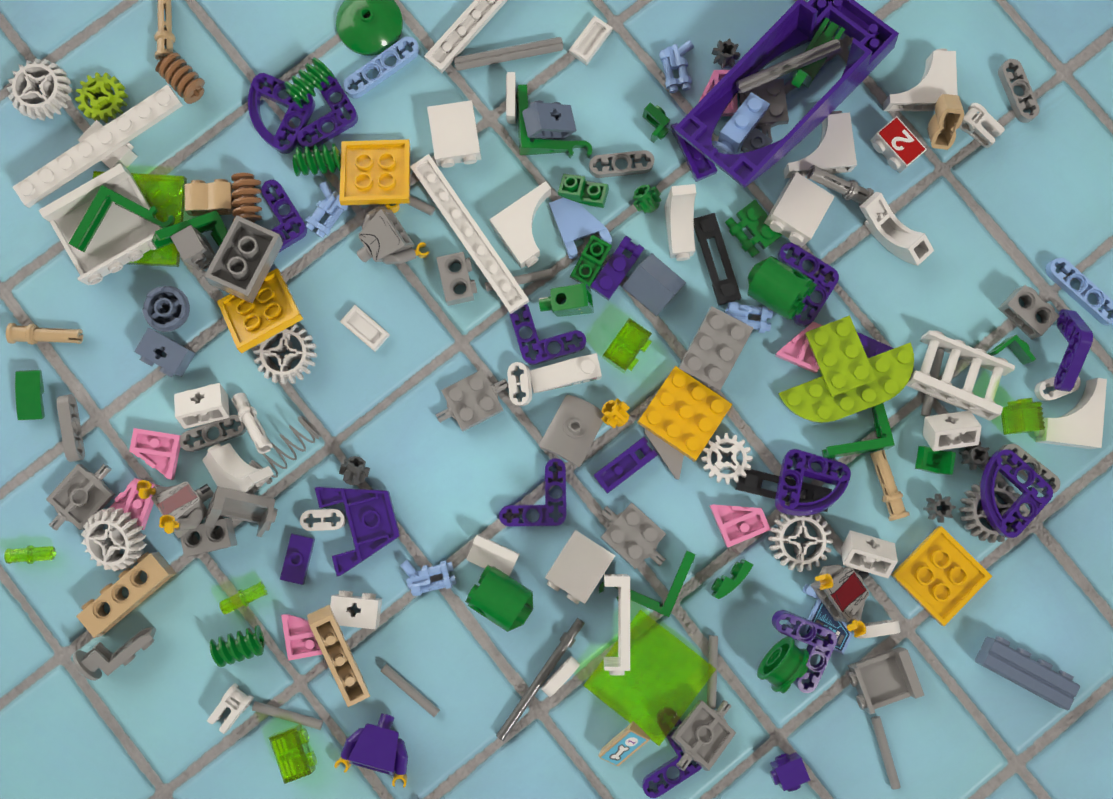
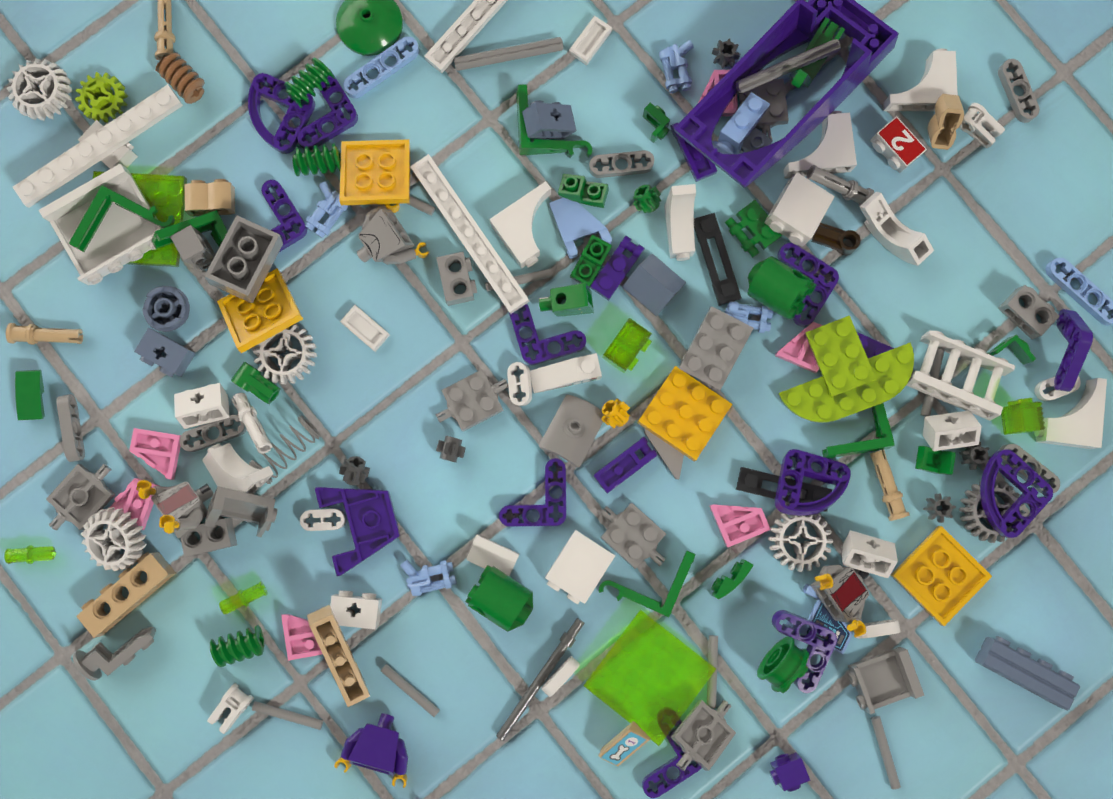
(244, 196): medium nougat piece -> none
(251, 380): none -> green piece
(293, 753): clear neon green brick -> none
(297, 559): dark purple plate -> none
(450, 449): none -> dark grey gear
(454, 133): white brick -> none
(511, 97): white tile -> none
(620, 664): white panel -> none
(734, 451): white gear -> none
(833, 238): none -> dark brown piece

